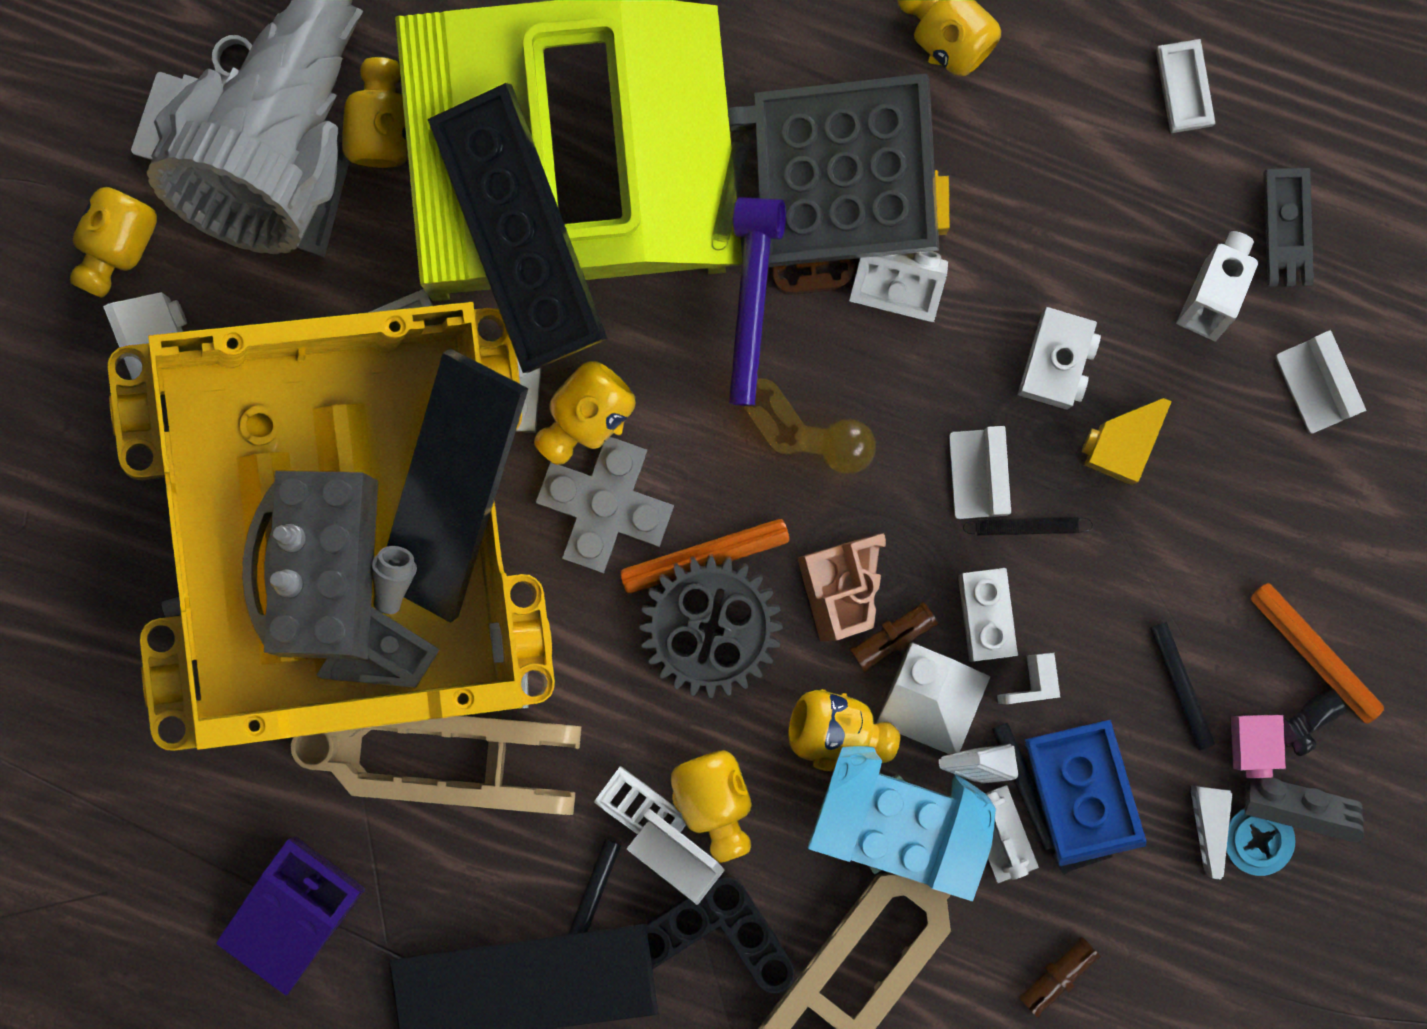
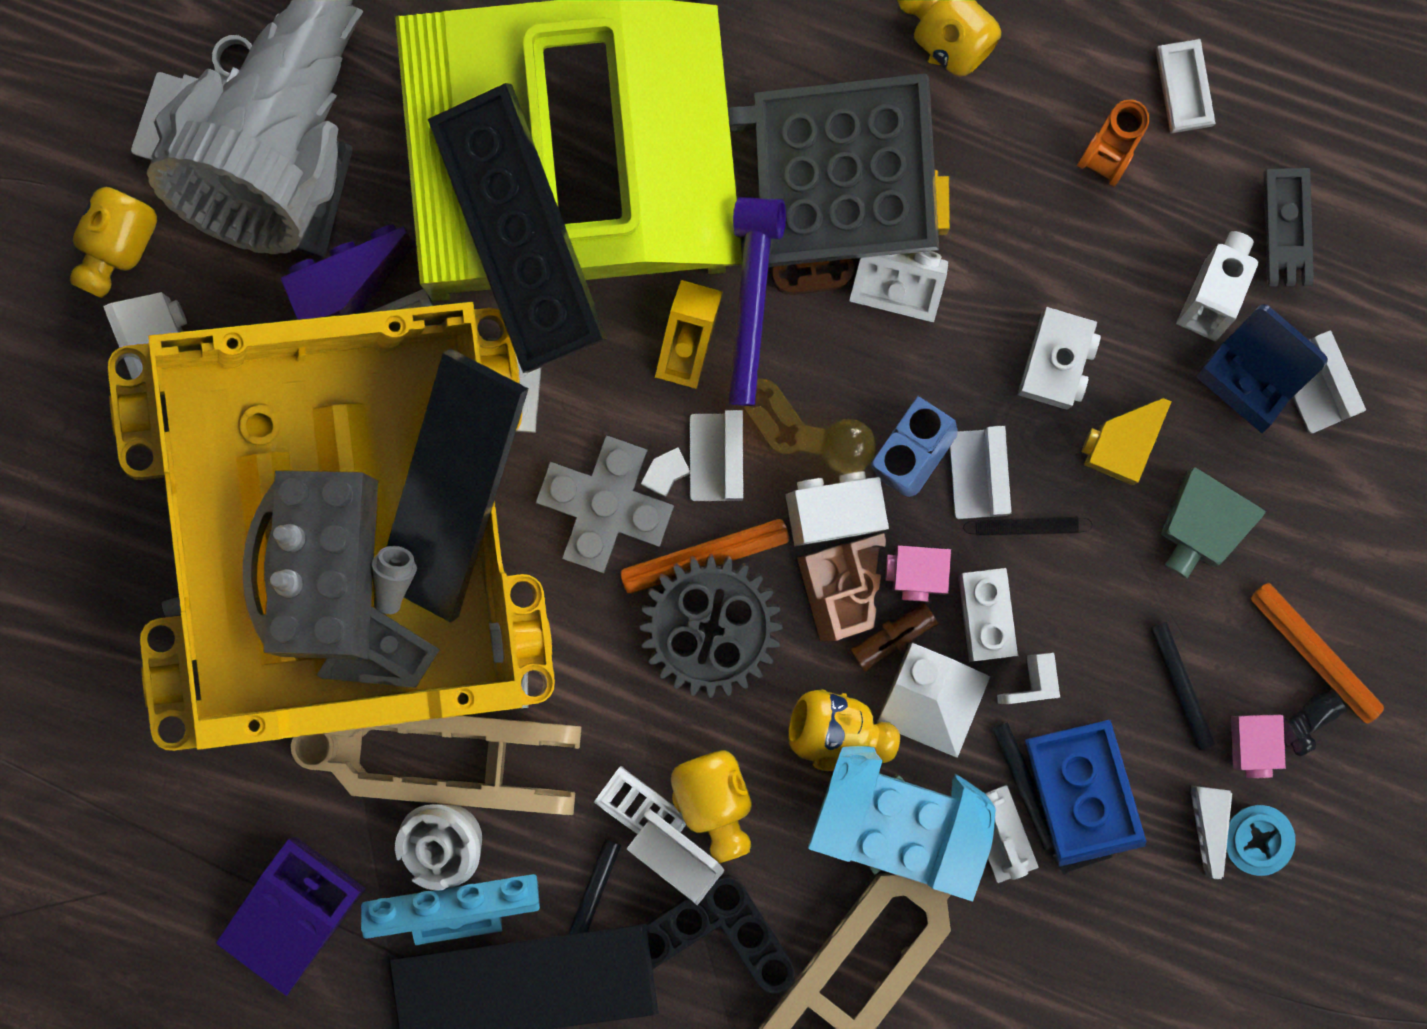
(348, 277): none -> dark purple slope
(375, 118): yellow piece -> none
(439, 845): none -> white cone
(451, 911): none -> medium azure bracket
(585, 411): yellow piece -> none
(665, 471): none -> white piece
(688, 334): none -> yellow slope
(716, 456): none -> white panel
(726, 189): piece -> none
(836, 510): none -> white brick
(919, 571): none -> bright pink brick
(925, 462): none -> medium blue piece
(983, 764): white slope -> none
(1059, 977): reddish brown pin -> none
(1113, 148): none -> orange piece
(1206, 522): none -> sand green torso
(1262, 367): none -> dark blue bracket
(1304, 808): dark grey hinge -> none

